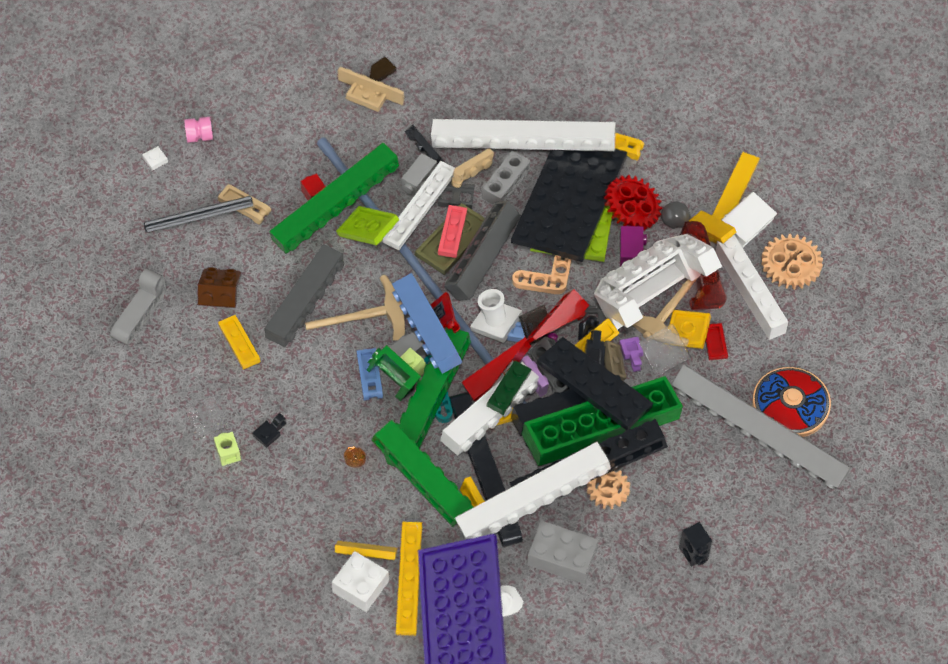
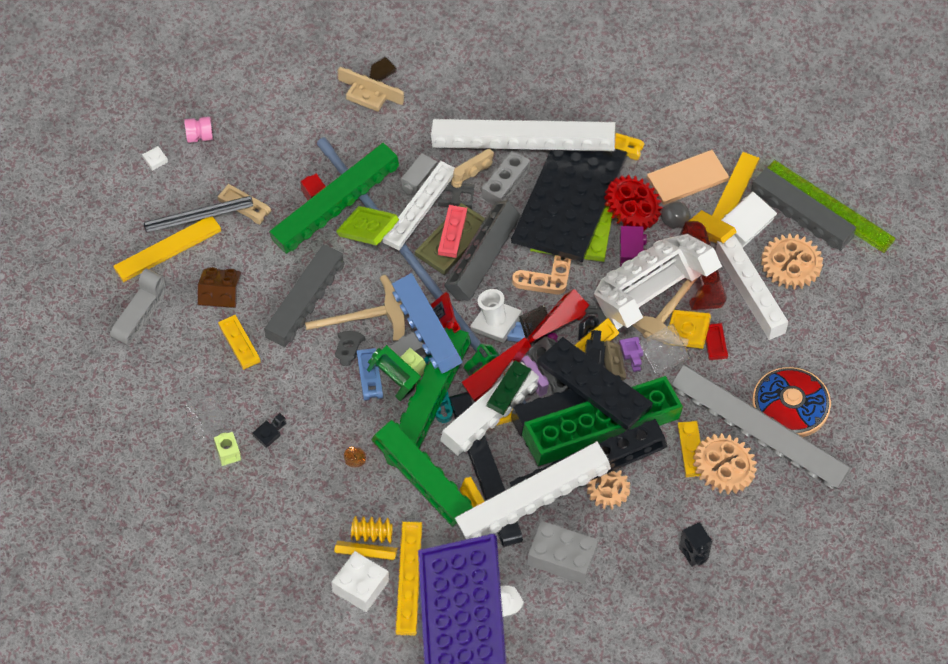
(167, 248): none -> yellow tile
(347, 354): none -> dark grey piece
(371, 529): none -> yellow piece
(414, 135): black hinge -> none
(480, 358): none -> green leg
(688, 177): none -> light nougat tile
(689, 441): none -> yellow plate
(714, 449): none -> light nougat gear
(803, 209): none -> dark grey brick
(864, 228): none -> clear neon green plate

